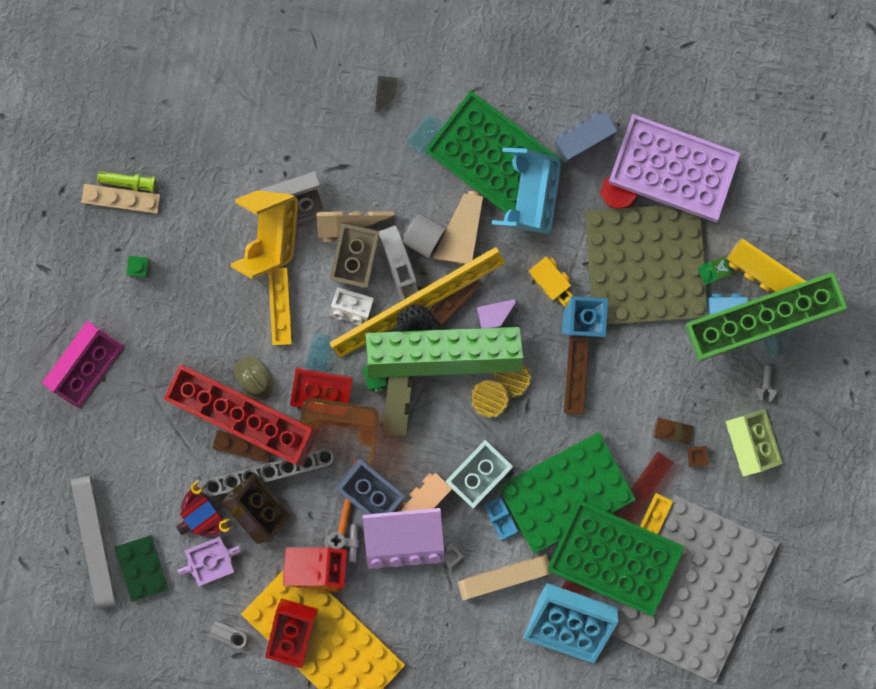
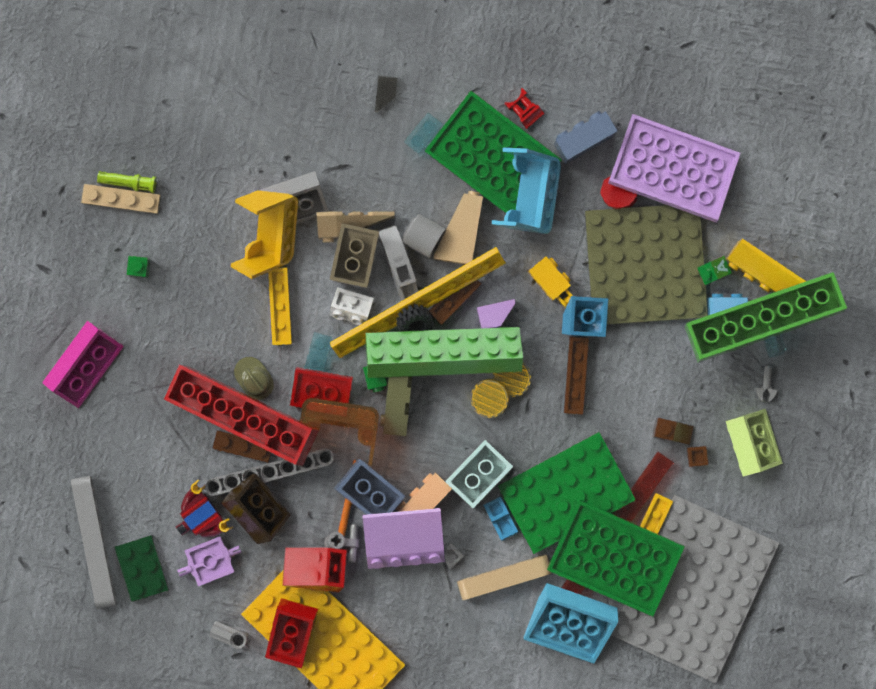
(526, 116): none -> red piece

